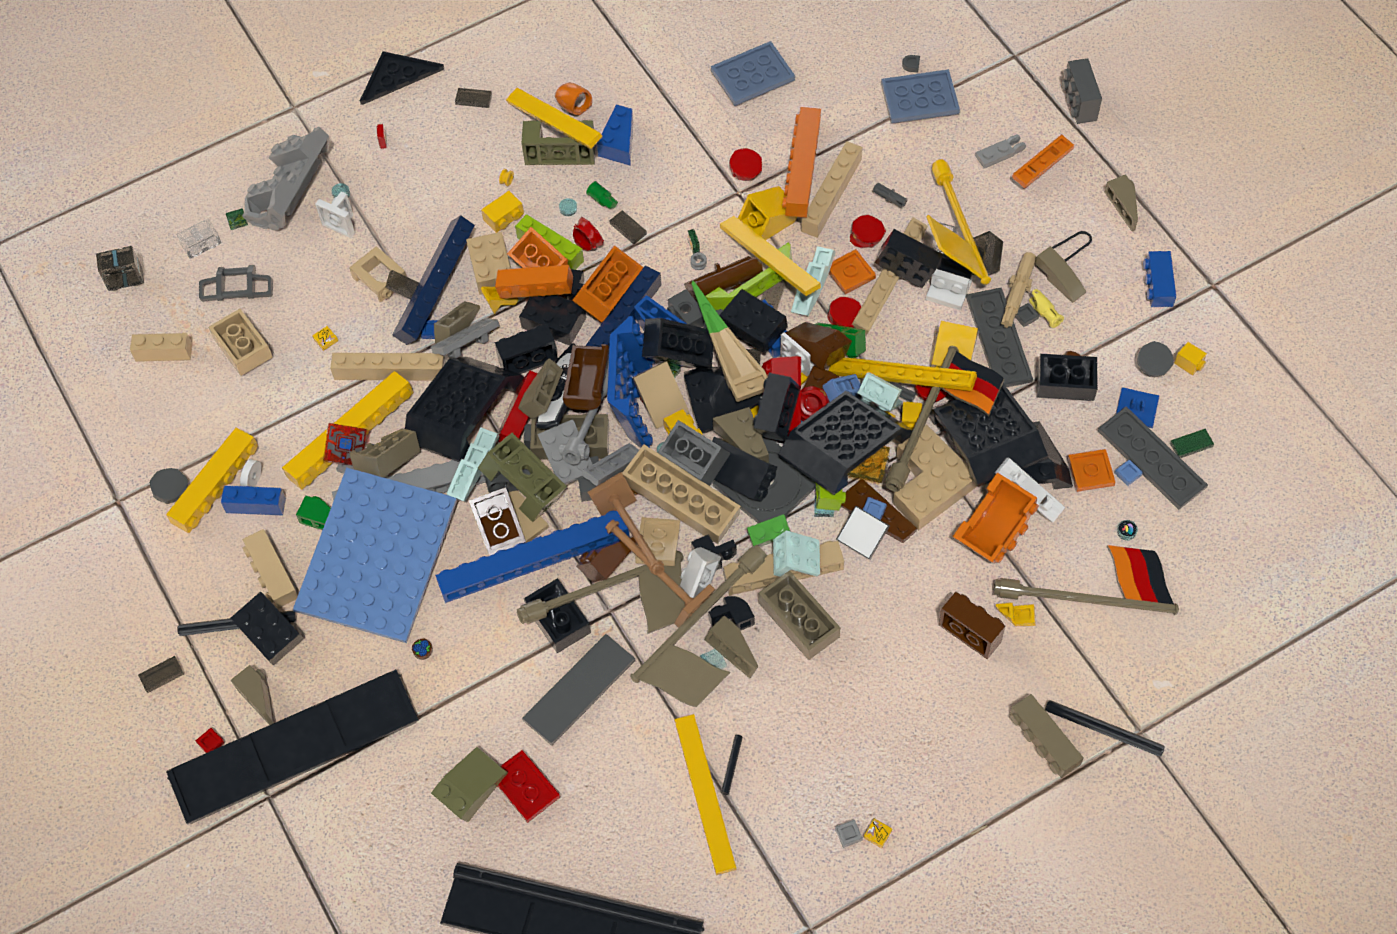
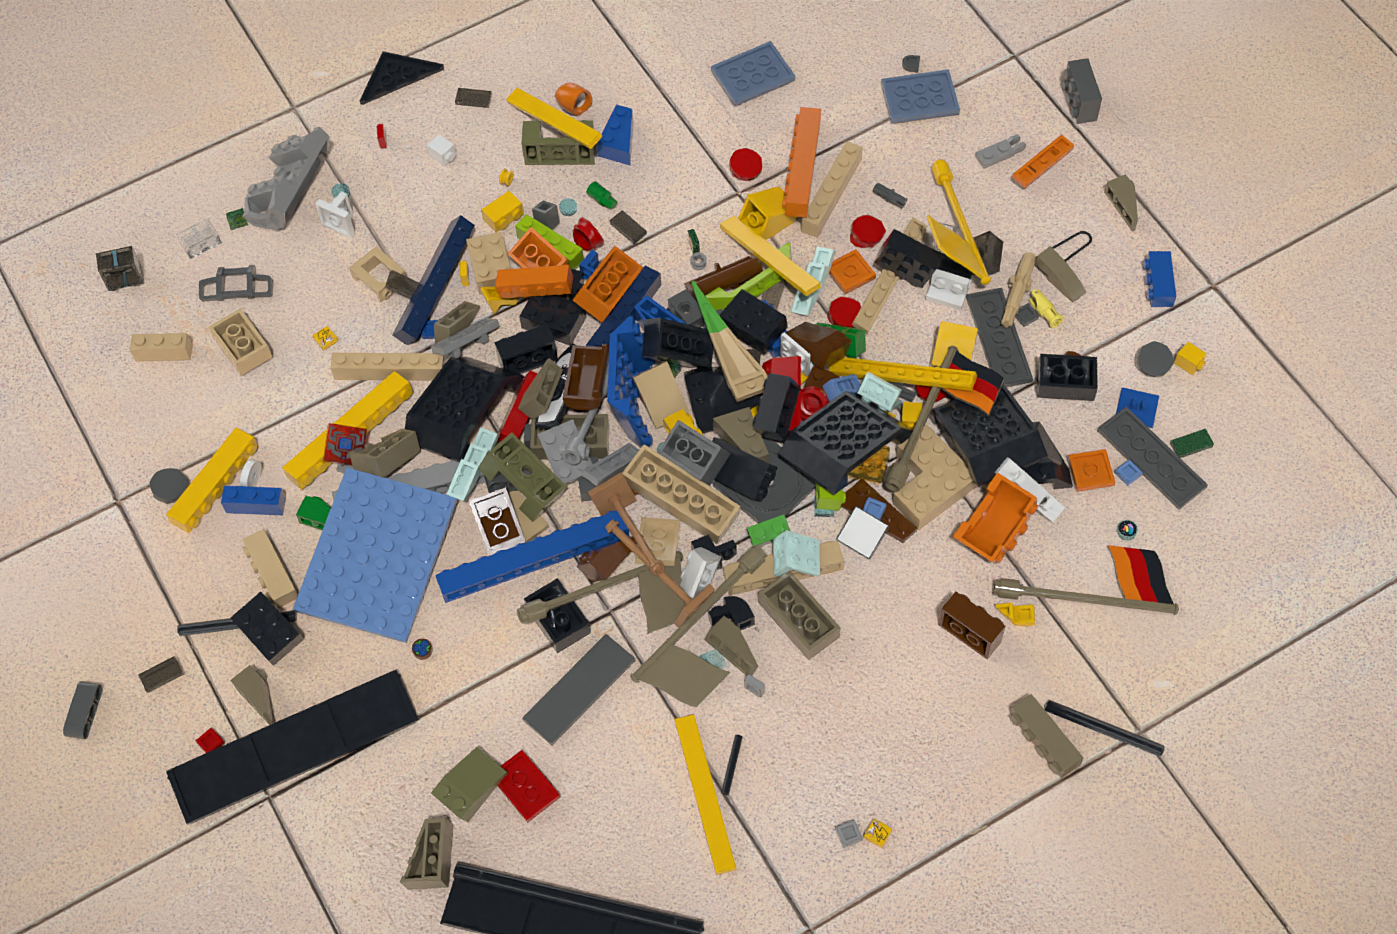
(82, 710): none -> dark grey beam
(431, 858): none -> dark tan wedge
(441, 150): none -> white brick
(464, 273): none -> yellow tile
(546, 214): none -> dark grey brick
(589, 264): none -> blue bracket
(754, 685): none -> light grey tile

